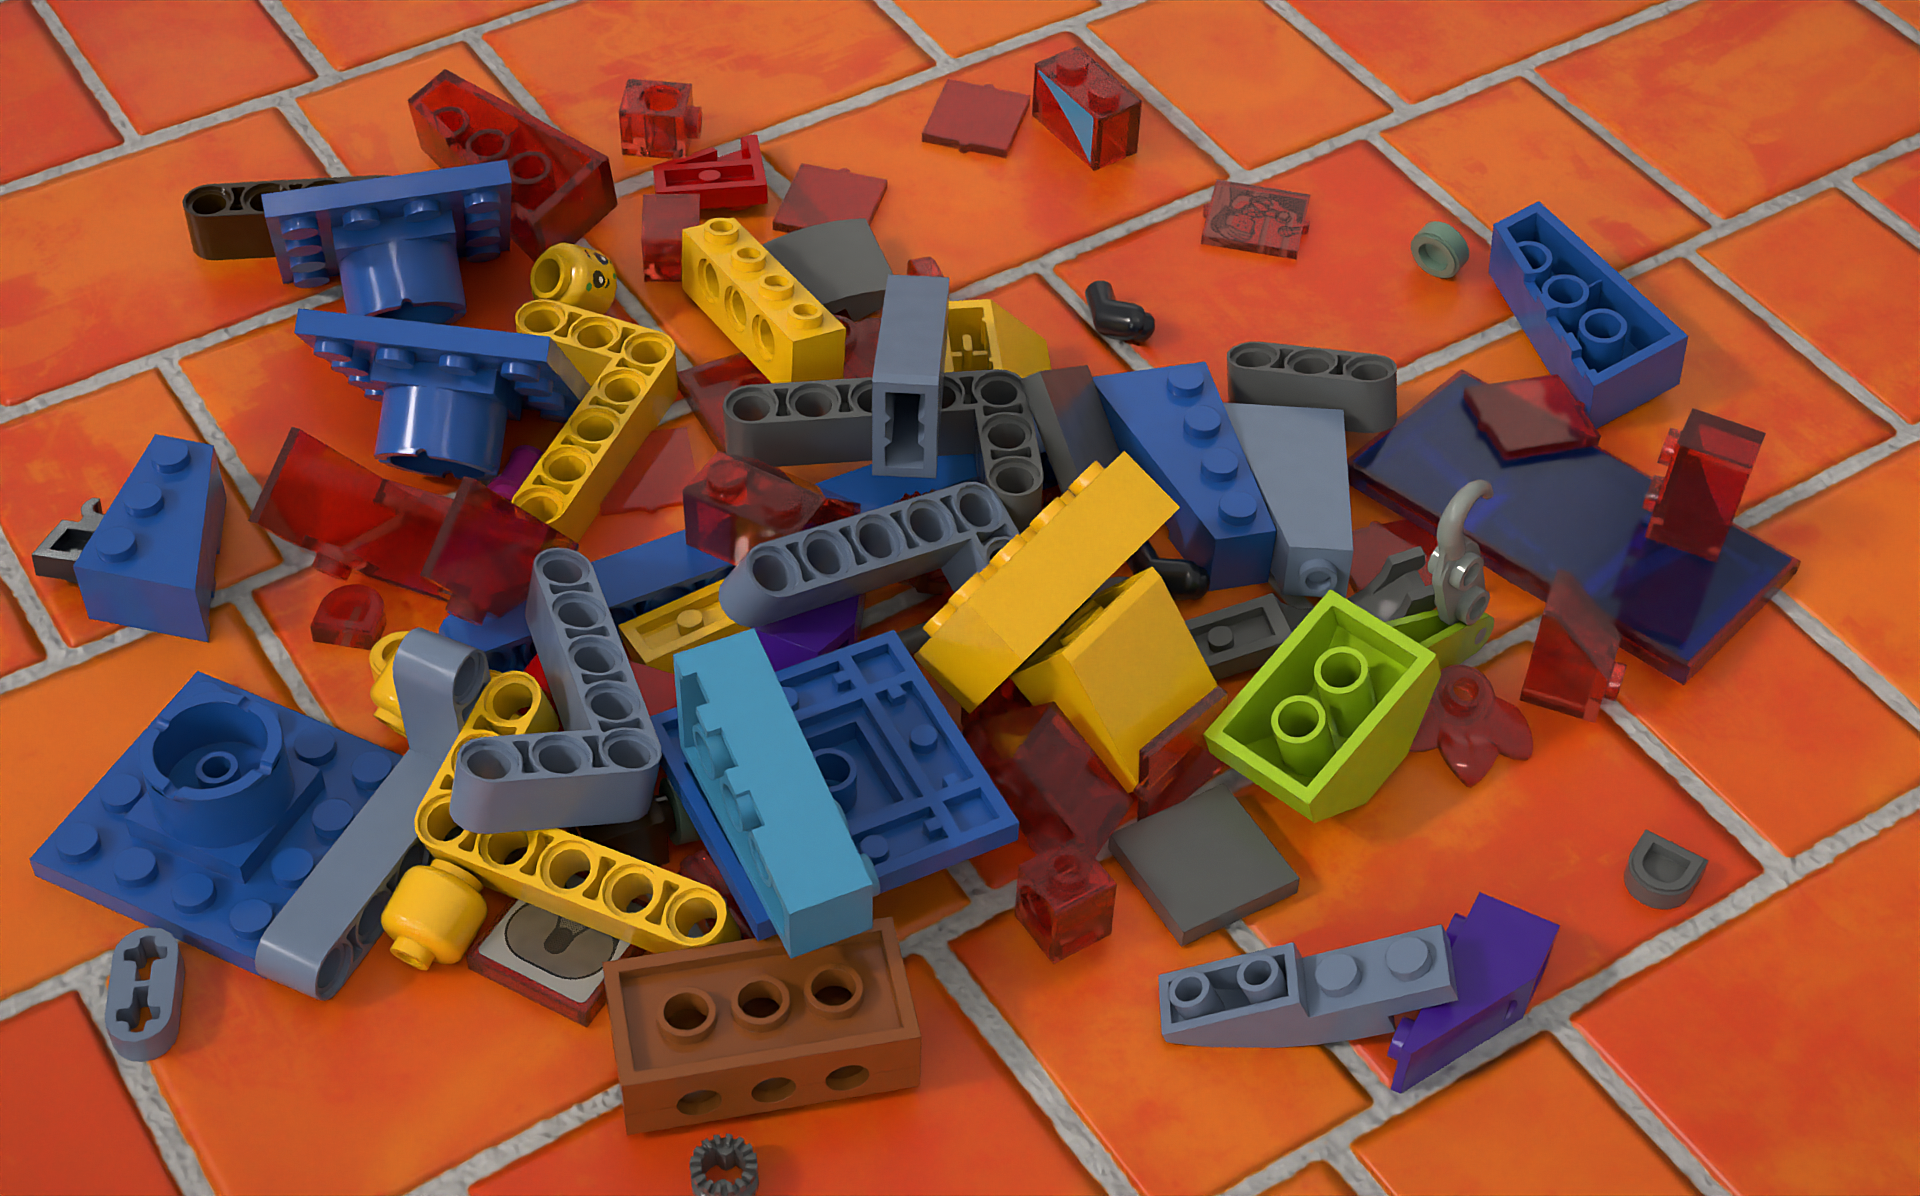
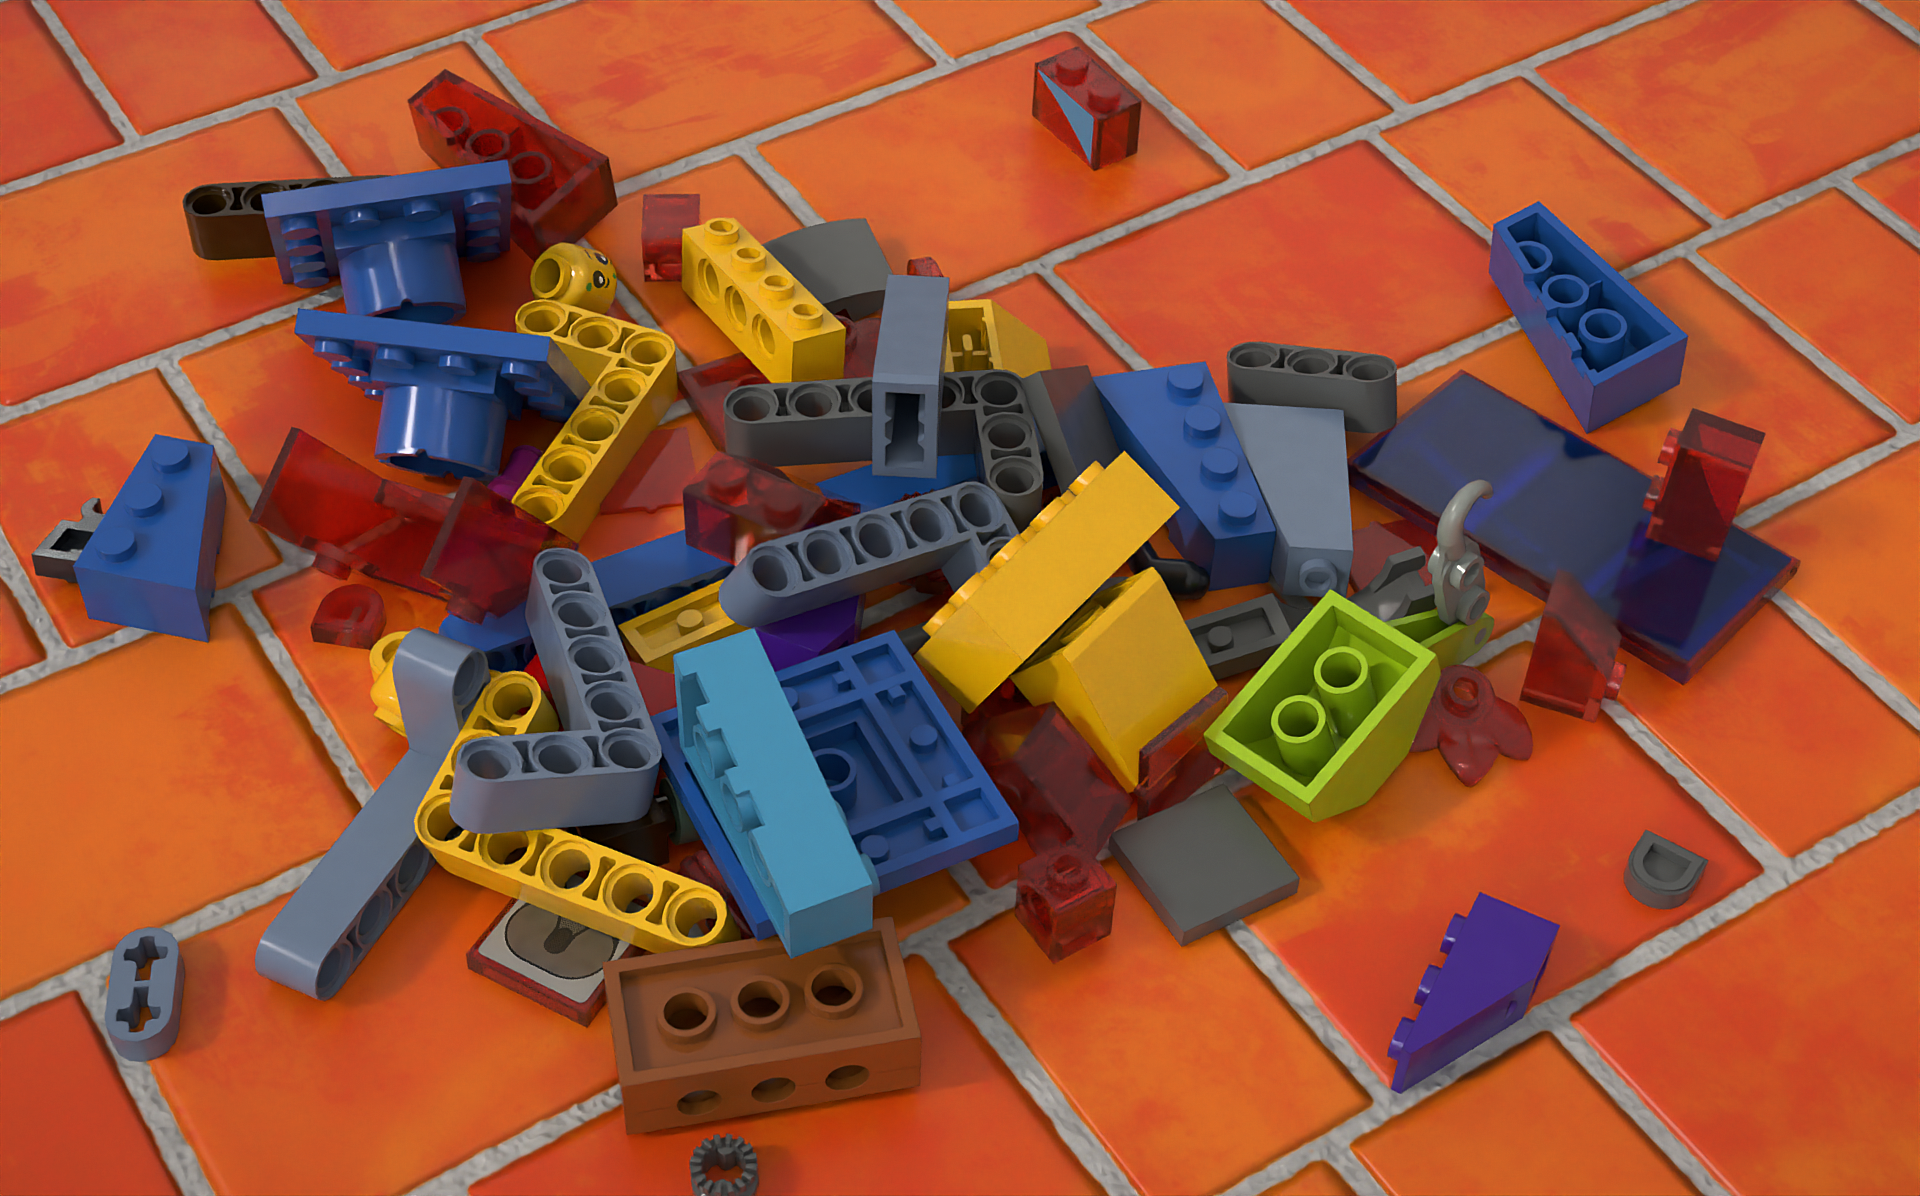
(214, 817): blue piece -> none
(434, 914): yellow head -> none
(658, 119): clear red brick -> none
(723, 181): red wing -> none
(827, 196): clear red piece -> none
(976, 118): clear red piece -> none
(1117, 318): black arm -> none
(1255, 219): clear red piece -> none
(1312, 1000): sand blue slope -> none
(1439, 249): sand green tile -> none
(1531, 416): clear red piece -> none

